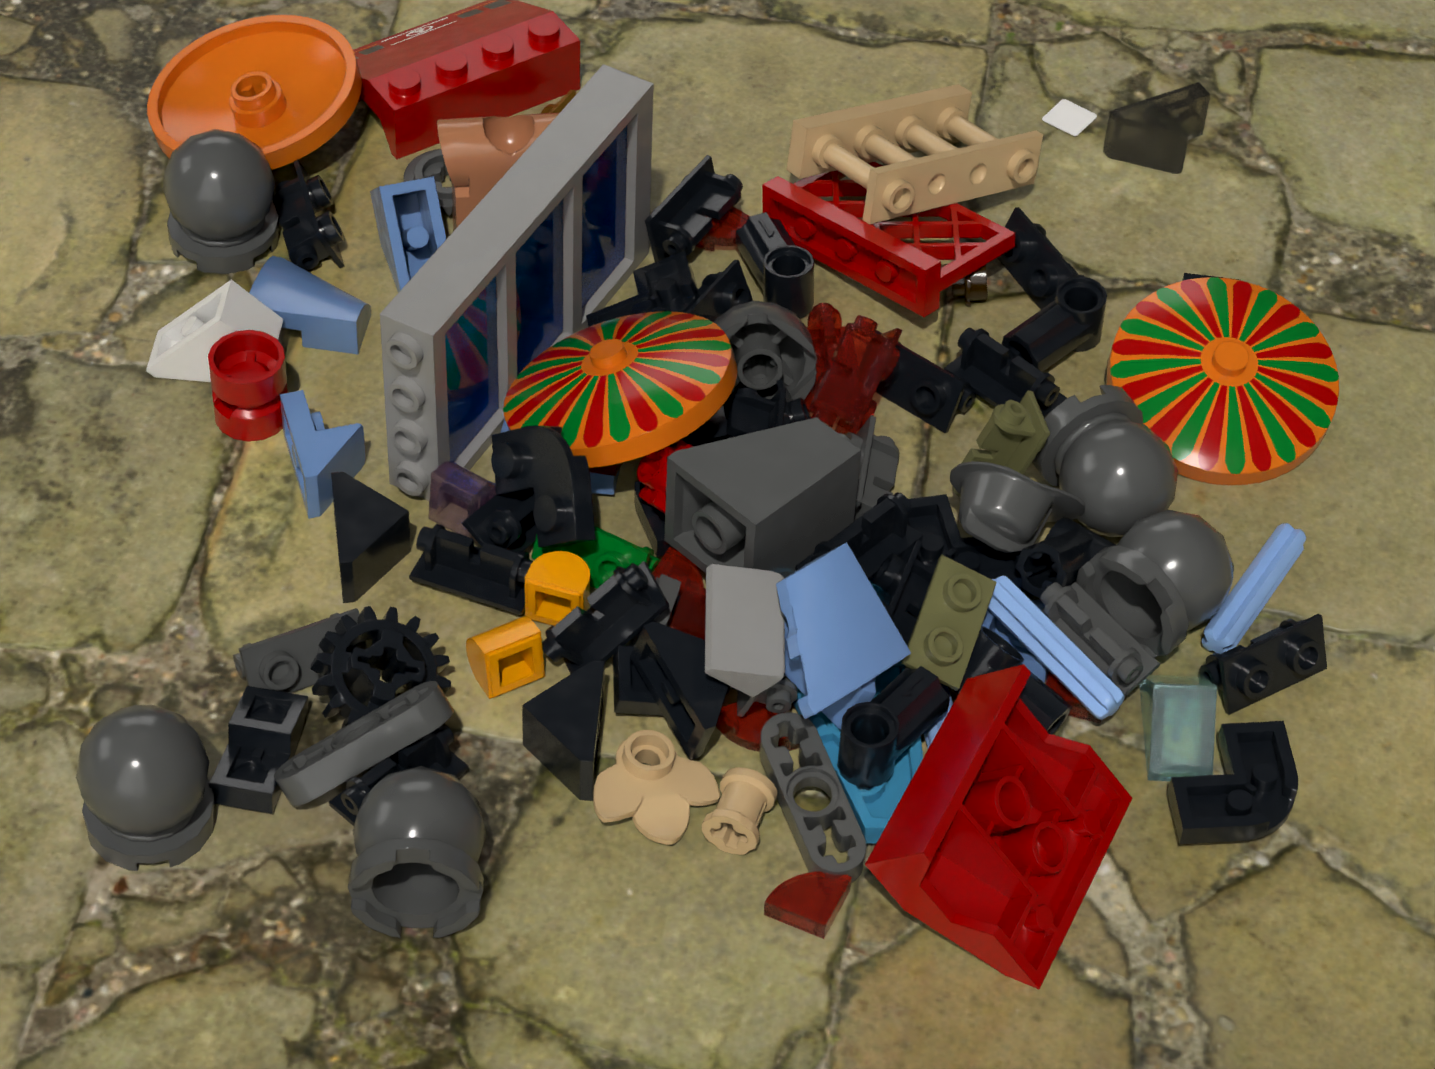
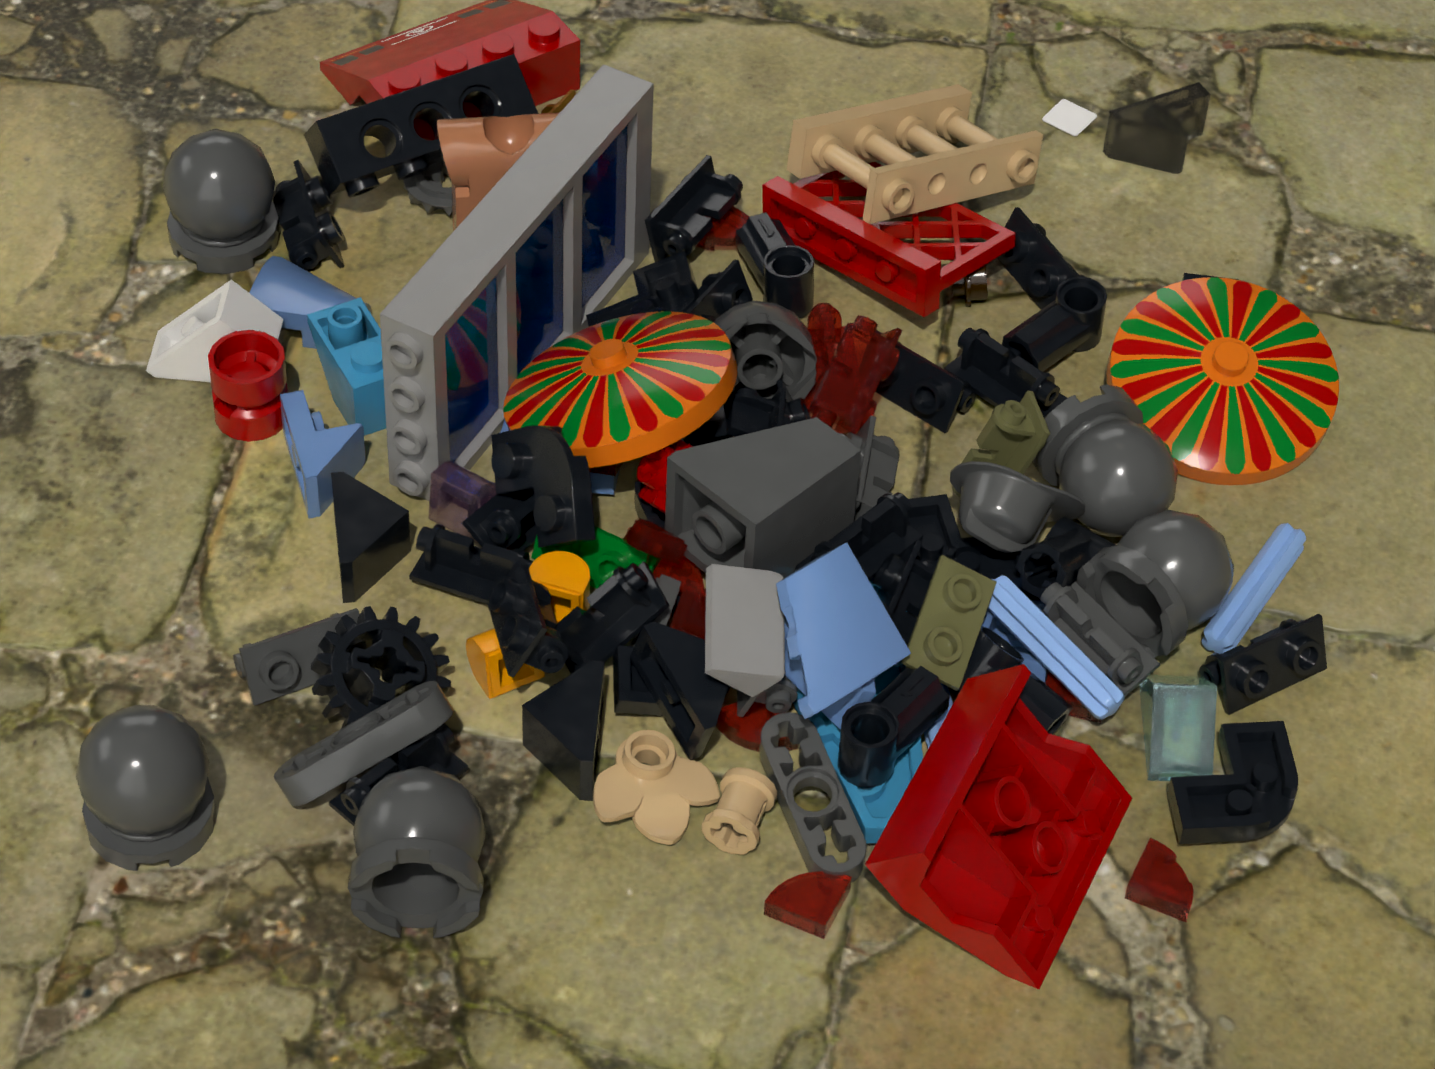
(260, 741): black slope -> none
(264, 77): orange dish -> none
(339, 139): none -> black brick
(352, 361): none -> dark azure slope
(408, 225): medium blue slope -> none
(525, 622): none -> black hinge
(655, 541): none -> clear red tile
(1161, 882): none -> clear red tile

